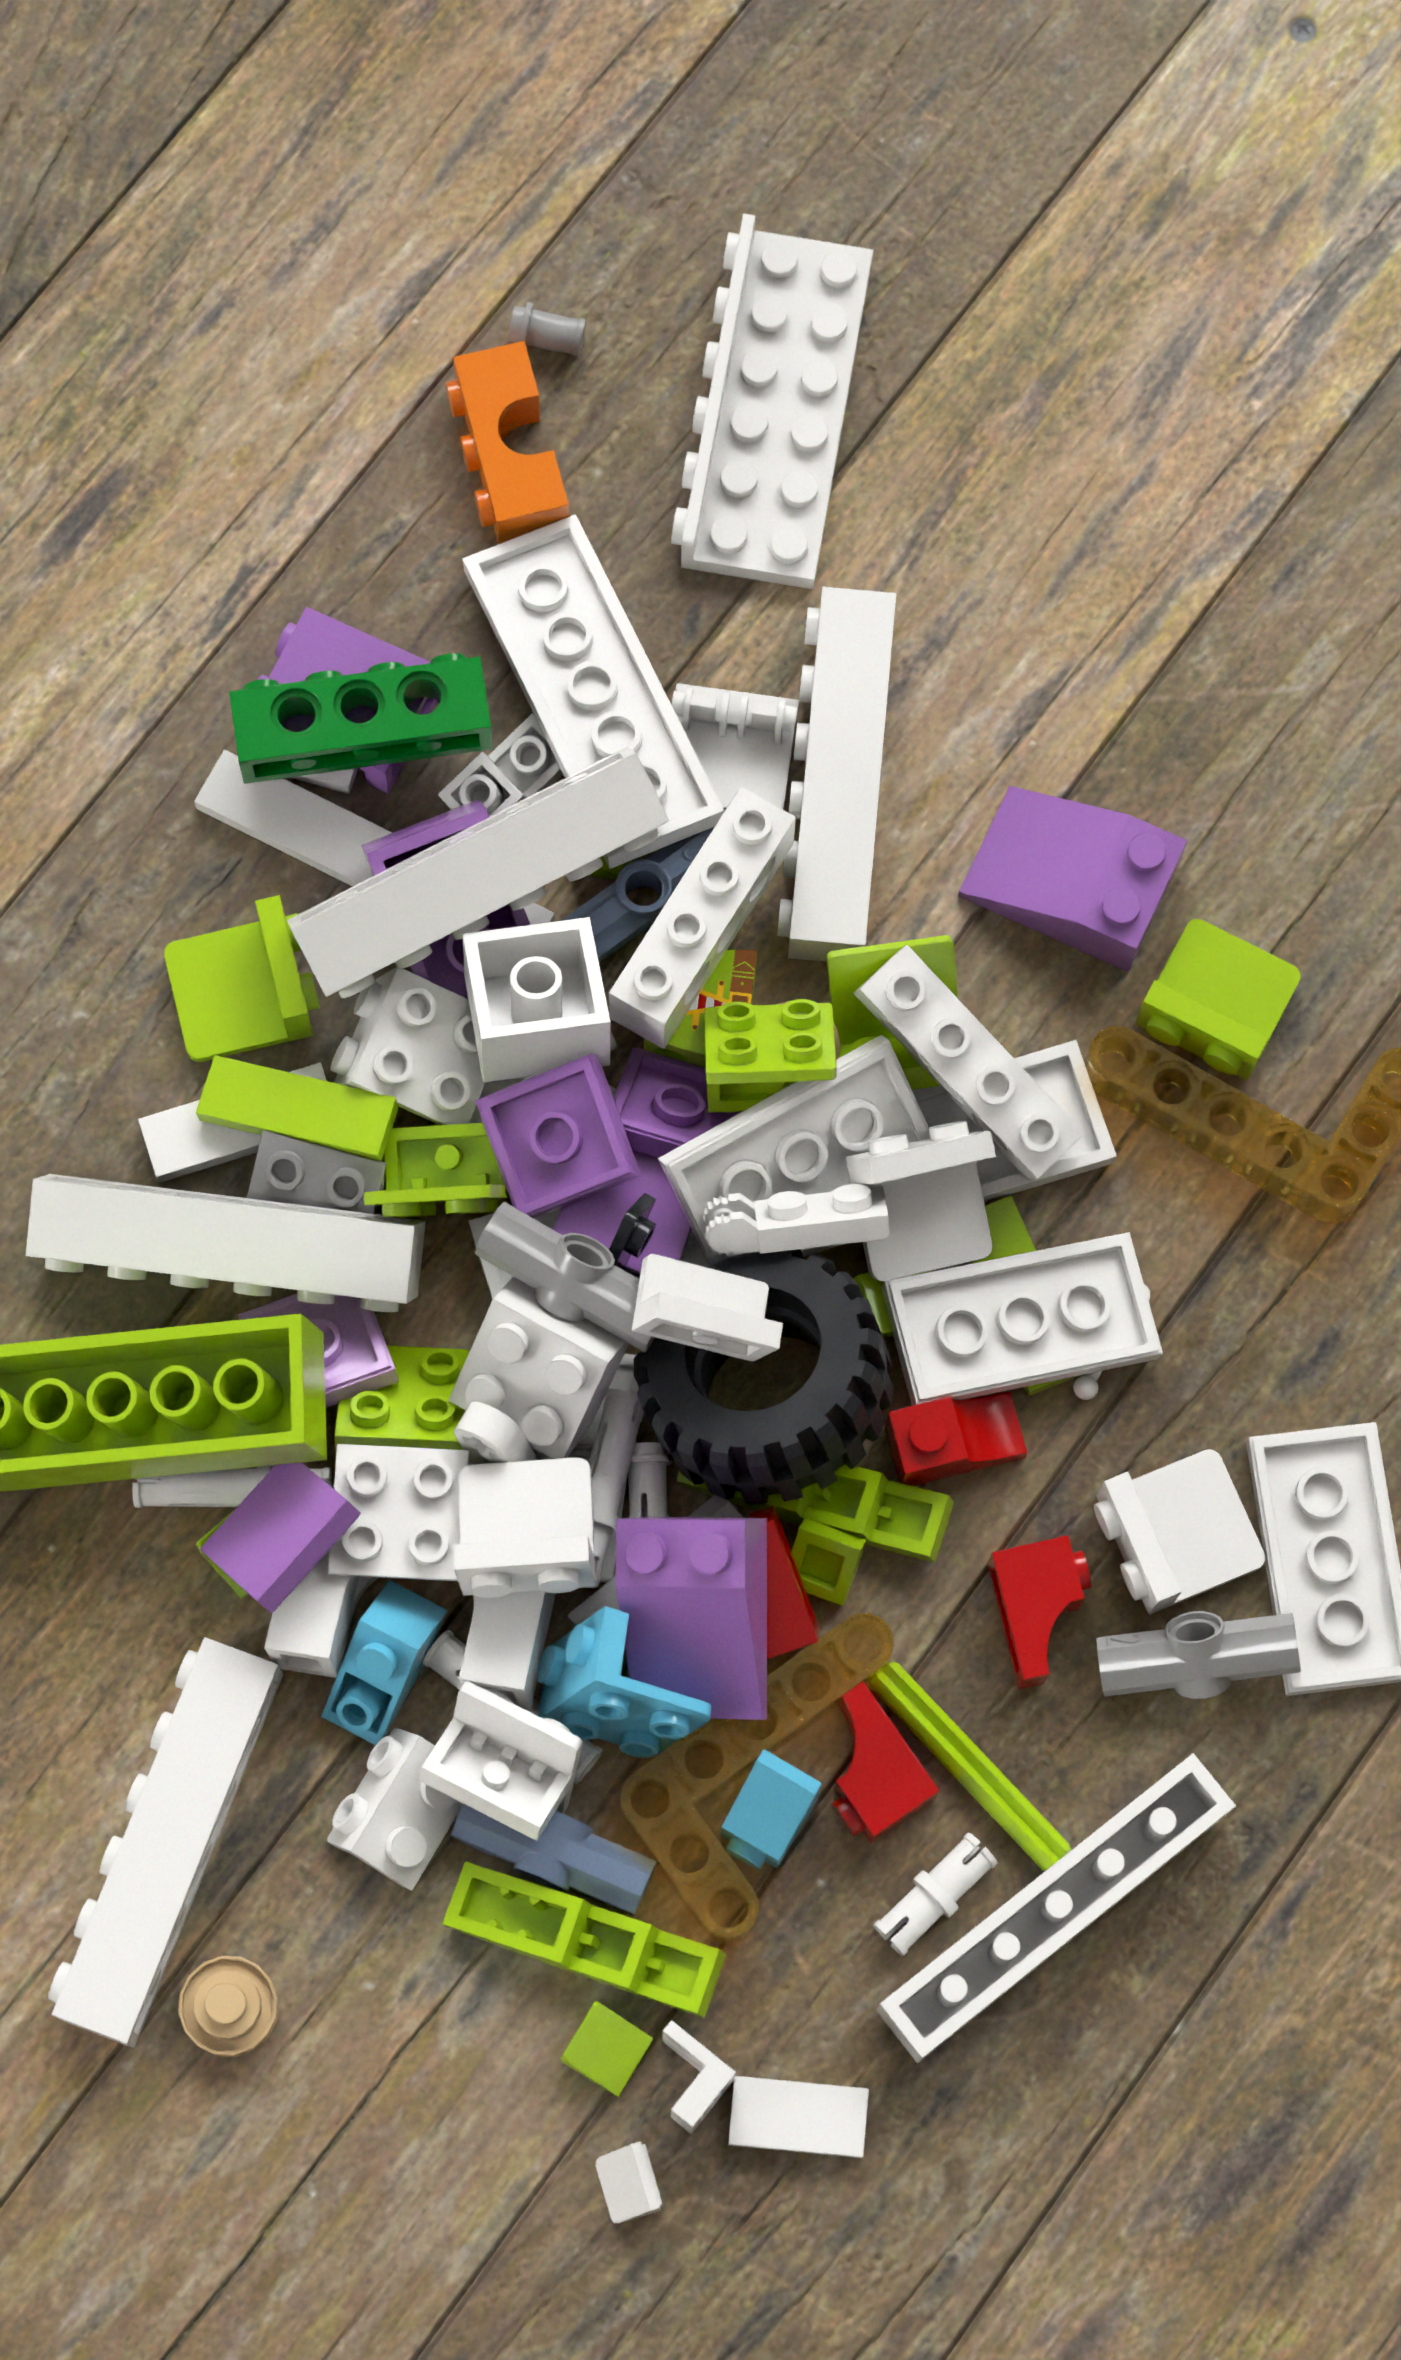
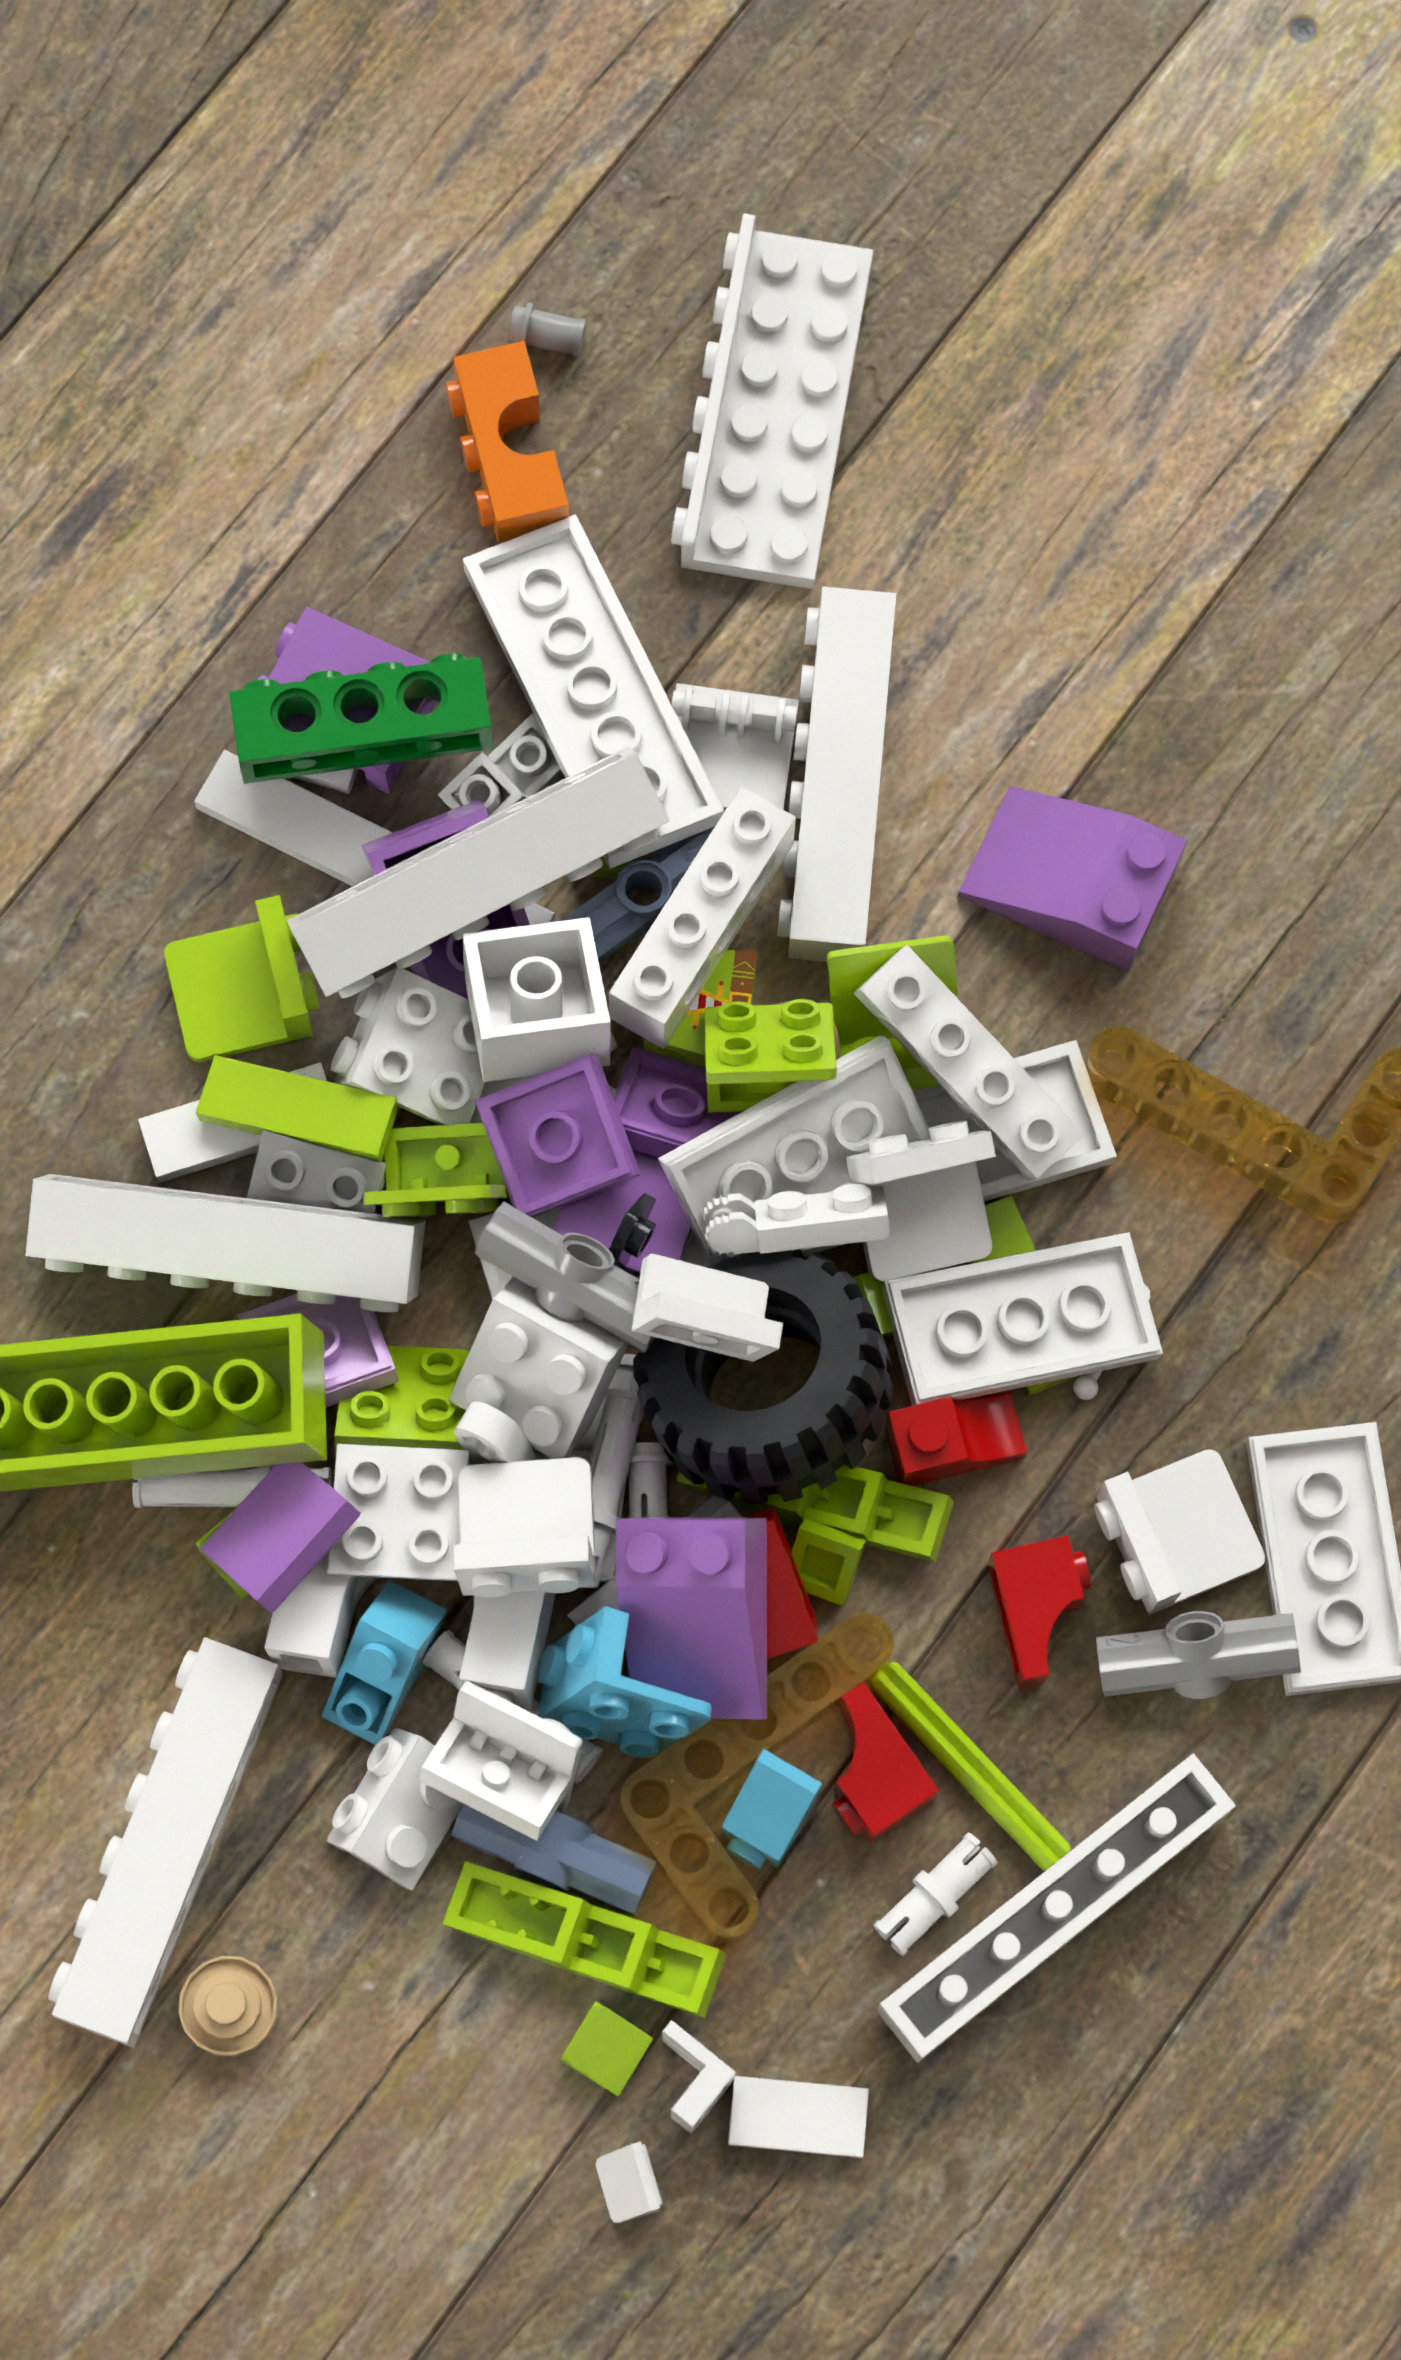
(1218, 998): lime bracket -> none

